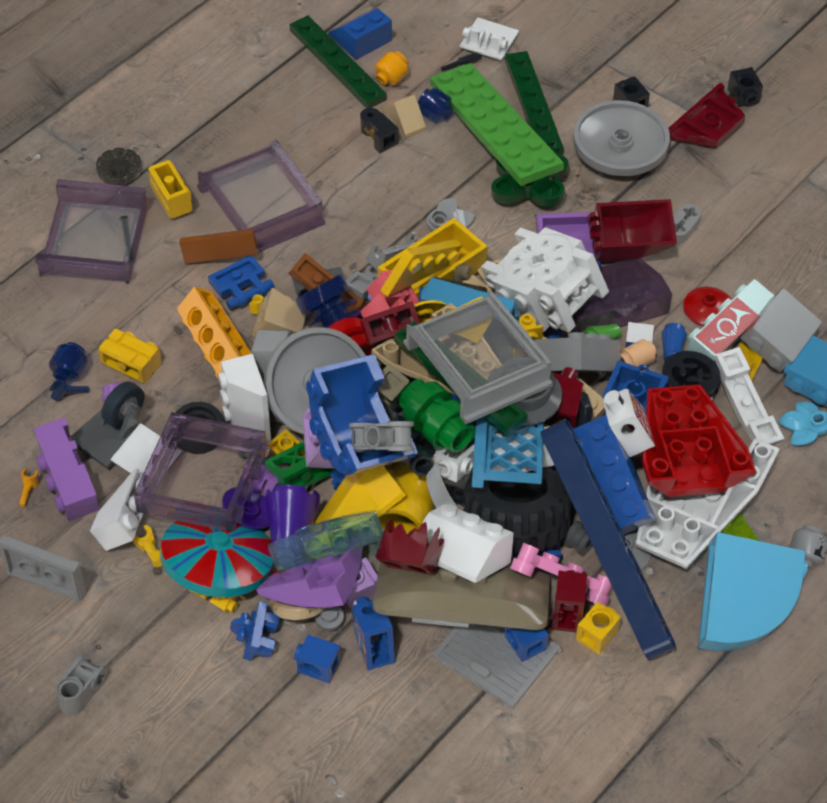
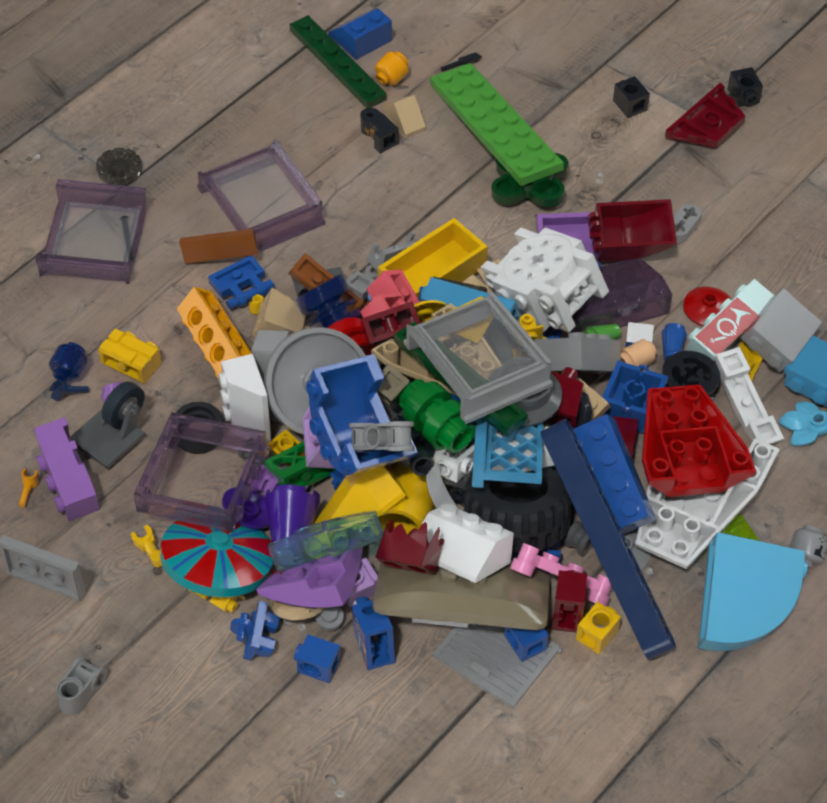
(118, 518): white slope -> none
(138, 450): white sticker -> none
(170, 189): yellow brick -> none
(420, 263): yellow wing -> none
(435, 104): clear blue head -> none
(446, 211): light grey plate -> none
(461, 272): dark tan arm -> none
(488, 38): white hinge -> none
(532, 99): dark green plate -> none
(621, 138): light grey dish -> none
(625, 409): white torso -> none

